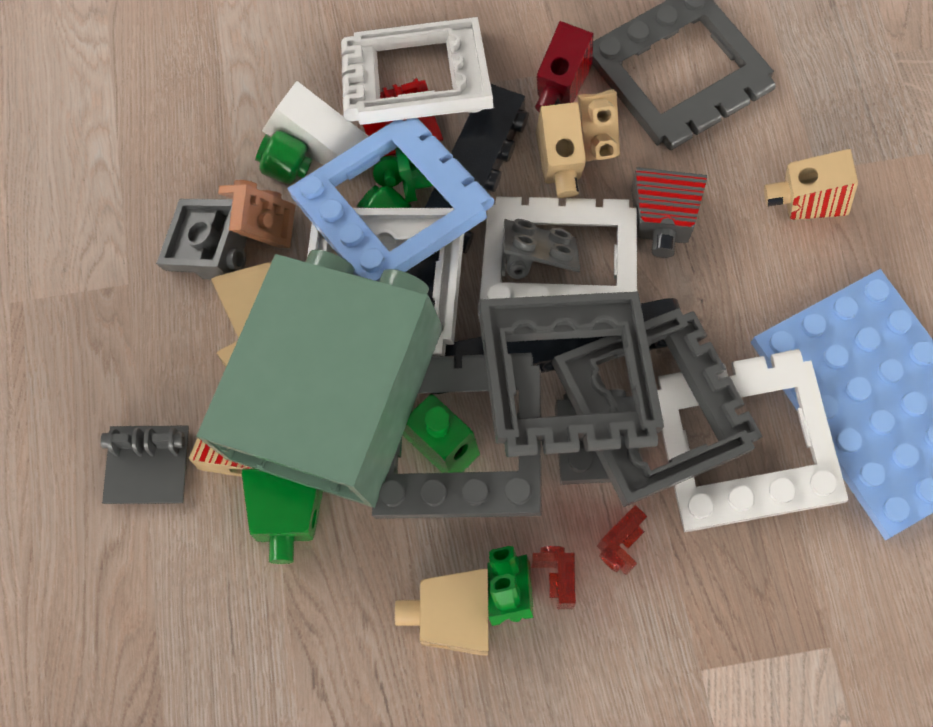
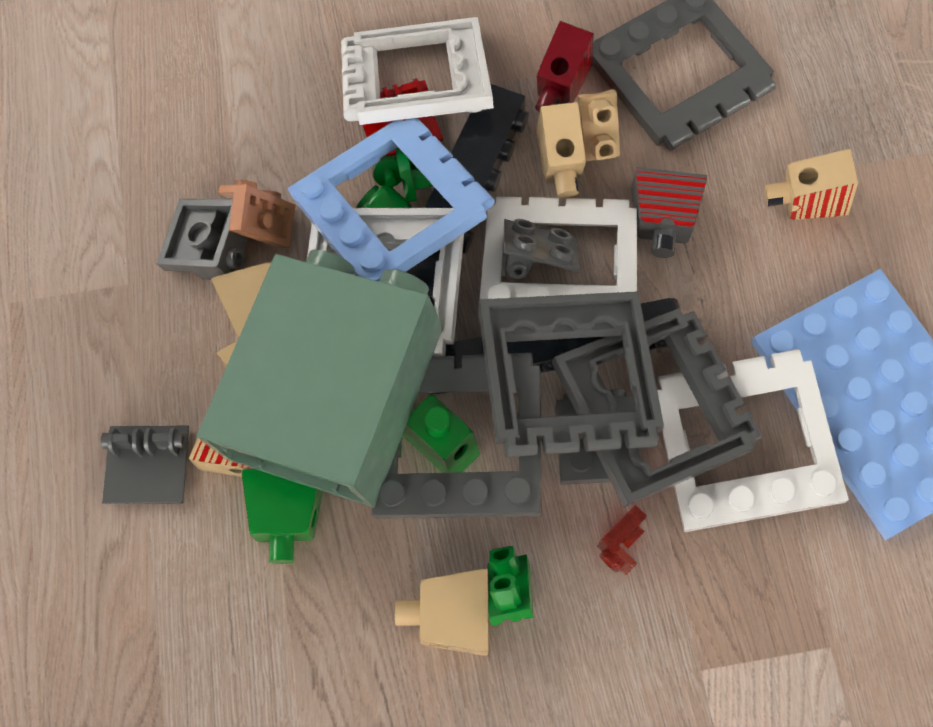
(283, 157): green head -> none
(314, 123): white slope -> none
(563, 581): clear red bracket -> none

